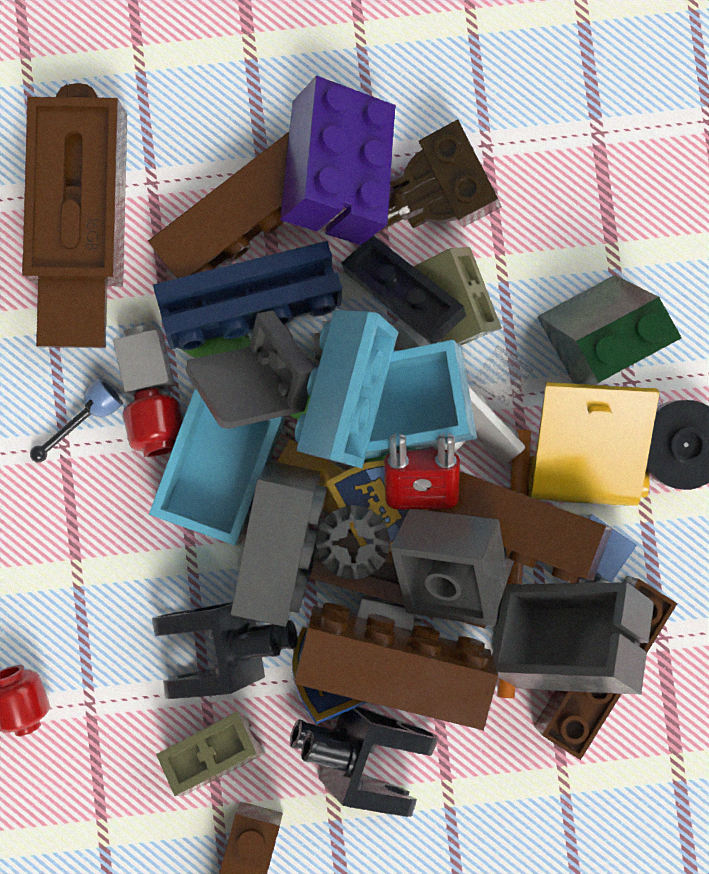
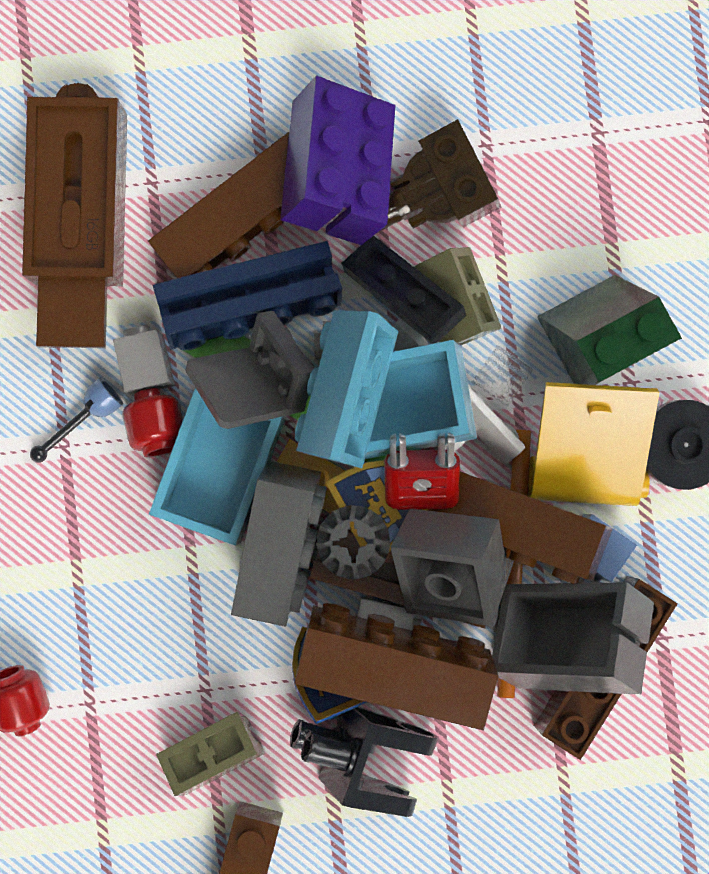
(237, 646): black piece -> none

